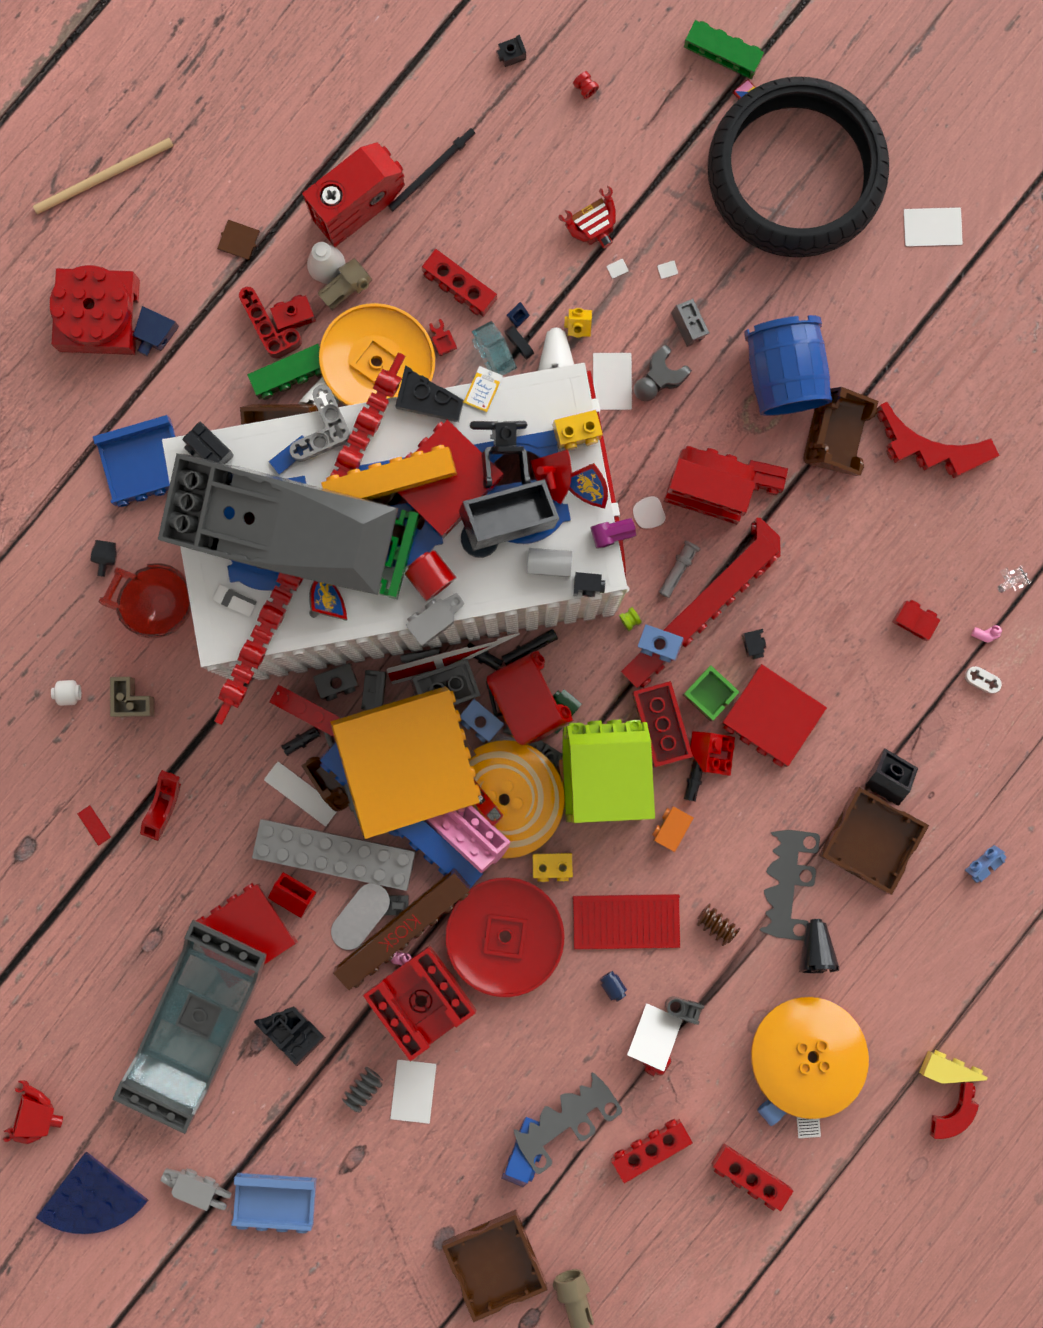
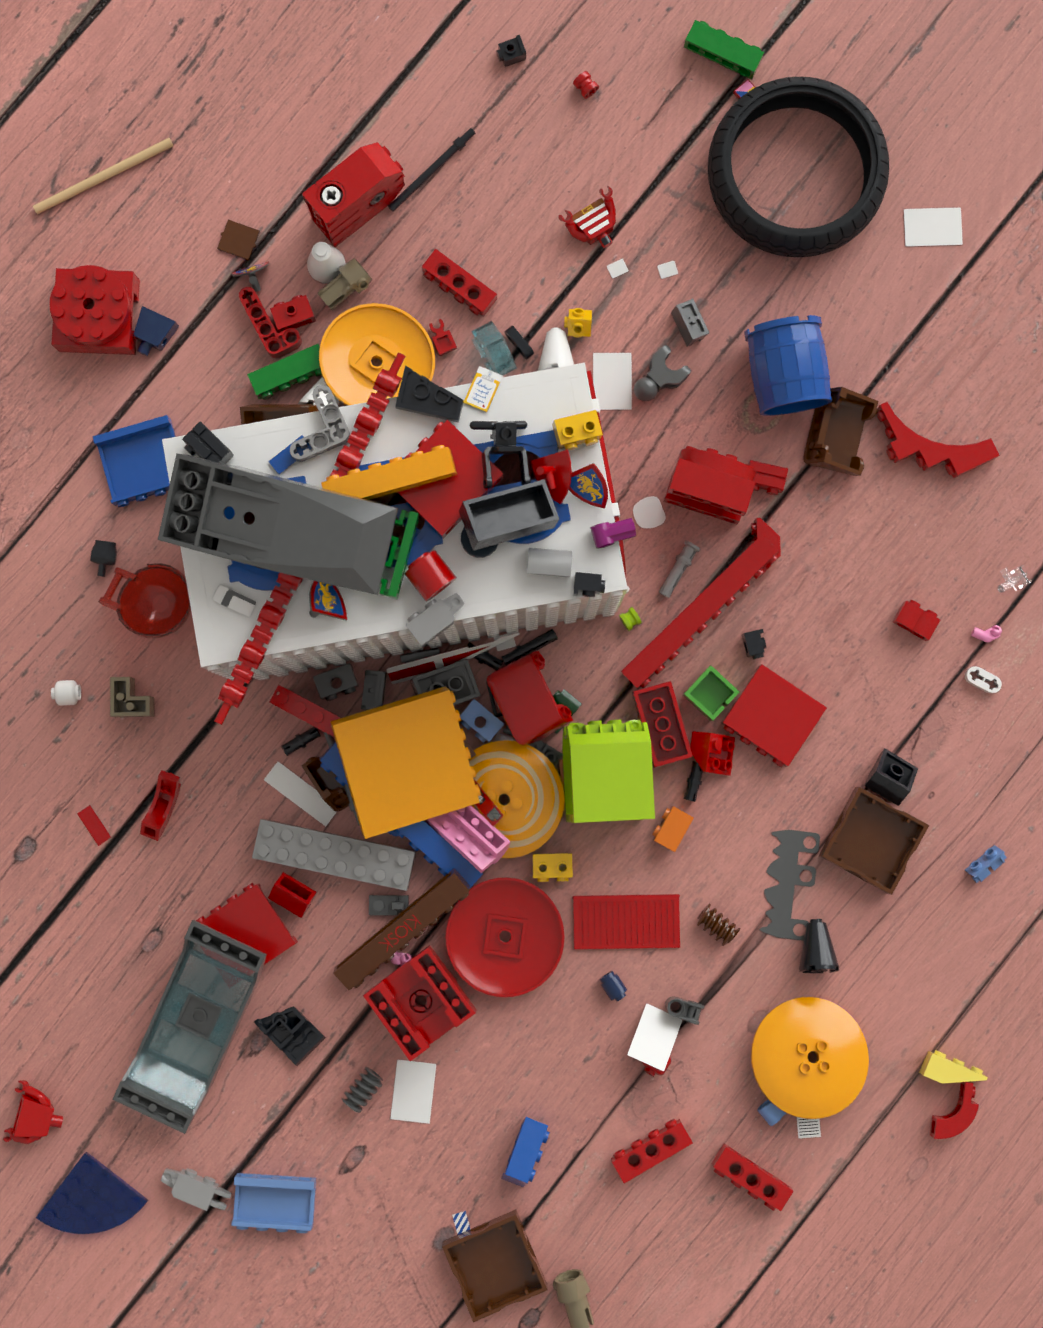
(250, 271): none -> dark grey shield
(360, 916): flat silver sticker -> none
(461, 1222): none -> sticker
(505, 645): none -> white sticker
(518, 315): dark blue slope -> none
(573, 1113): dark grey piece -> none
(651, 635): medium blue brick -> none

